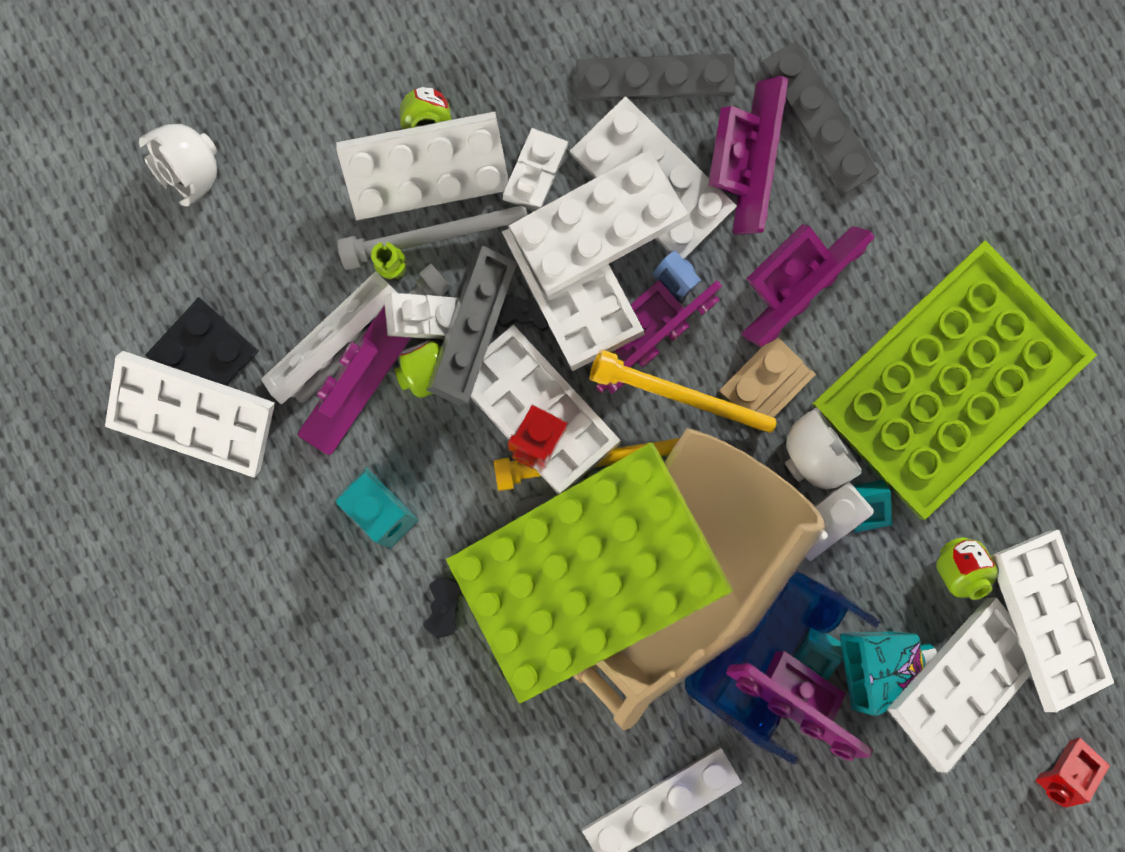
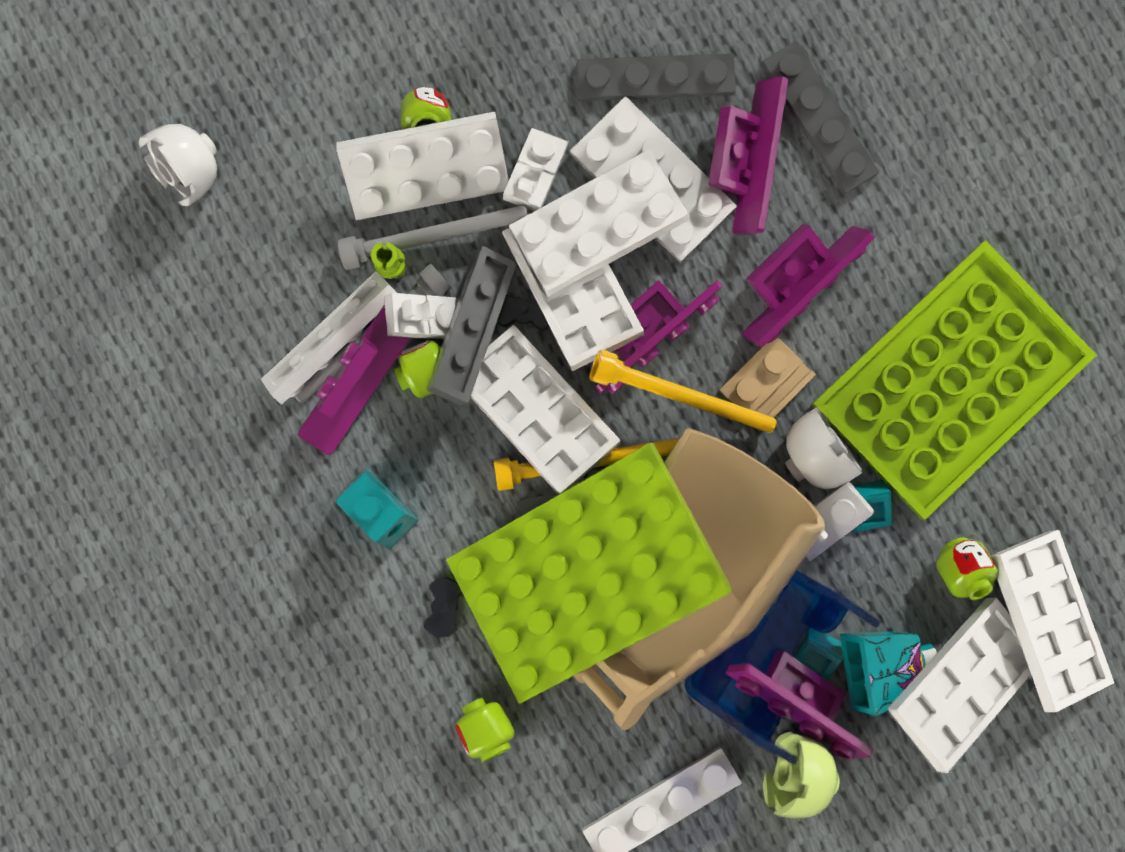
(188, 414): white plate -> none
(203, 345): black plate -> none
(484, 730): none -> lime head
(537, 438): red bracket -> none
(676, 275): medium blue plate -> none
(803, 787): none -> yellowish green cylinder
(1074, 775): red bracket -> none

